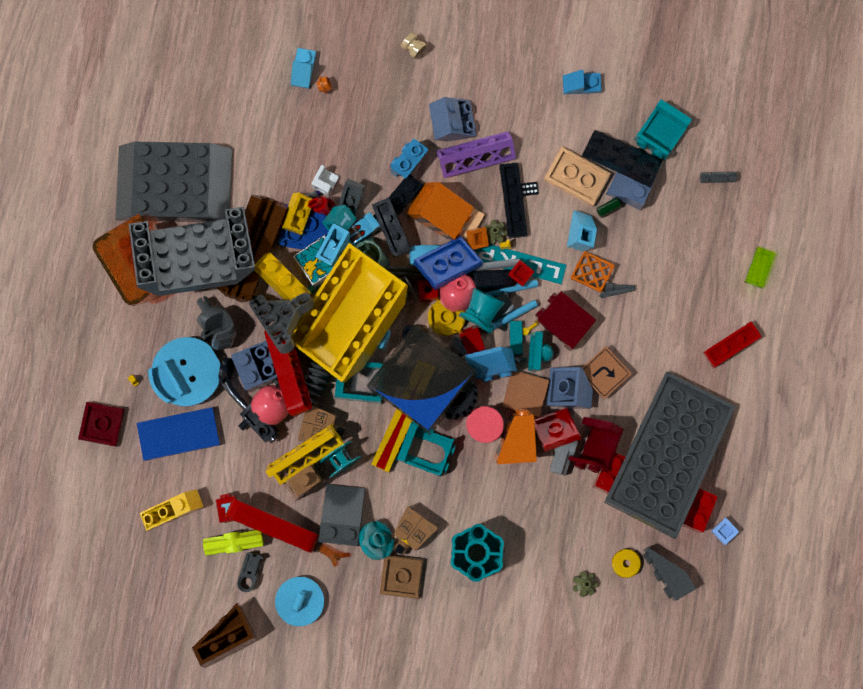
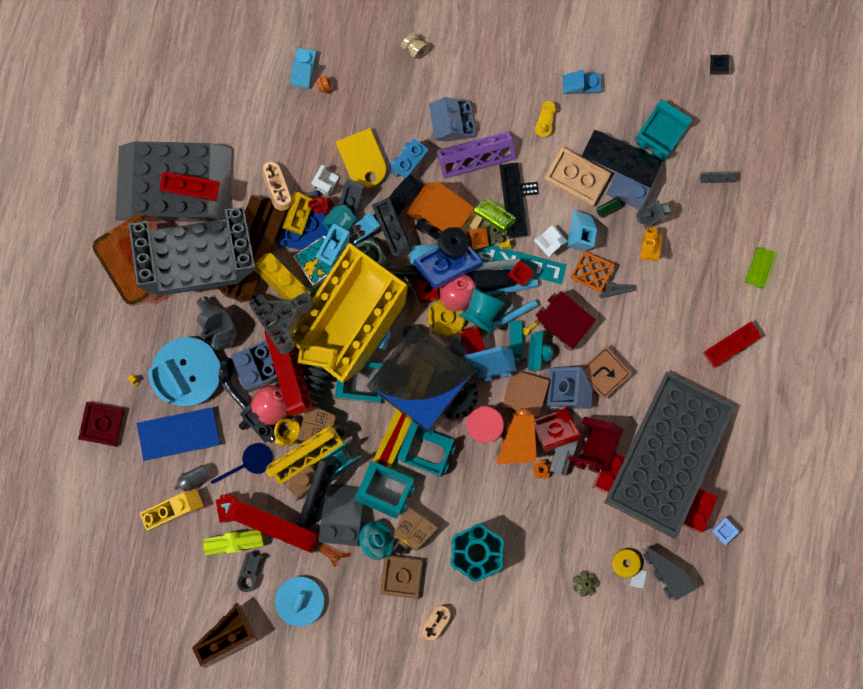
(189, 186): none -> red plate
(192, 478): none -> flat silver piece
(254, 459): none -> clear blue piece
(274, 193): none -> light nougat beam
(289, 436): none -> yellow piece
(317, 356): none -> yellow tile
(317, 491): none -> black tile
(362, 157): none -> yellow tile
(386, 491): none -> teal window
(426, 228): none -> black bar
(432, 619): none -> light nougat beam
(456, 235): none -> black piece
(494, 215): none -> clear neon green tile
(536, 469): none -> orange plate
(544, 124): none -> yellow piece
(551, 241): none -> white panel
(639, 579): none -> white sticker
(651, 245): none -> light orange hips
(653, 214): none -> dark grey hips
(719, 64): none -> black tile

